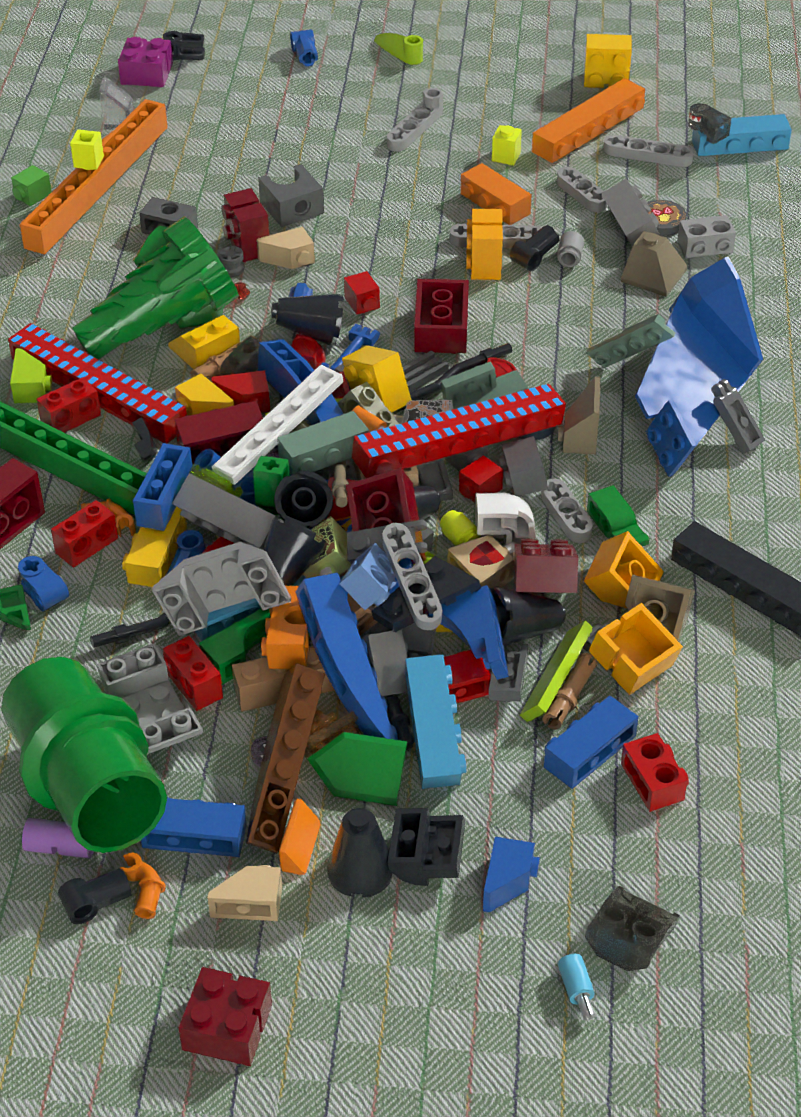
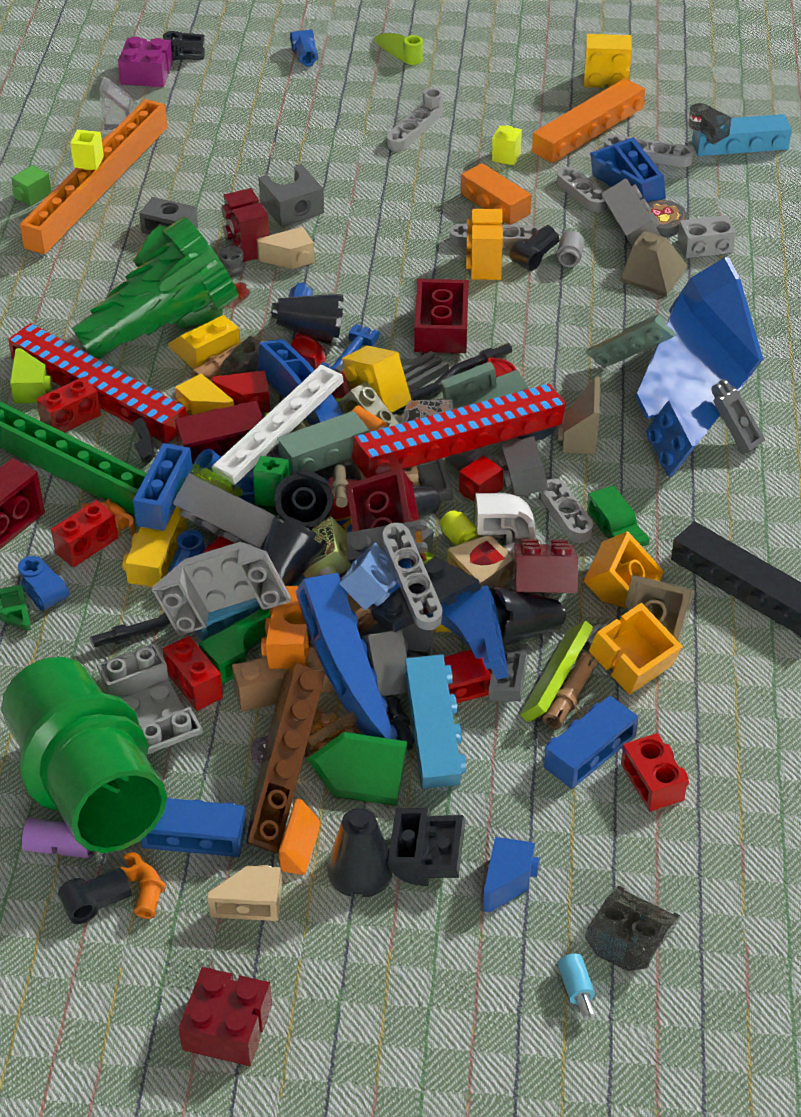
(361, 292): red brick -> none
(629, 162): none -> blue wedge

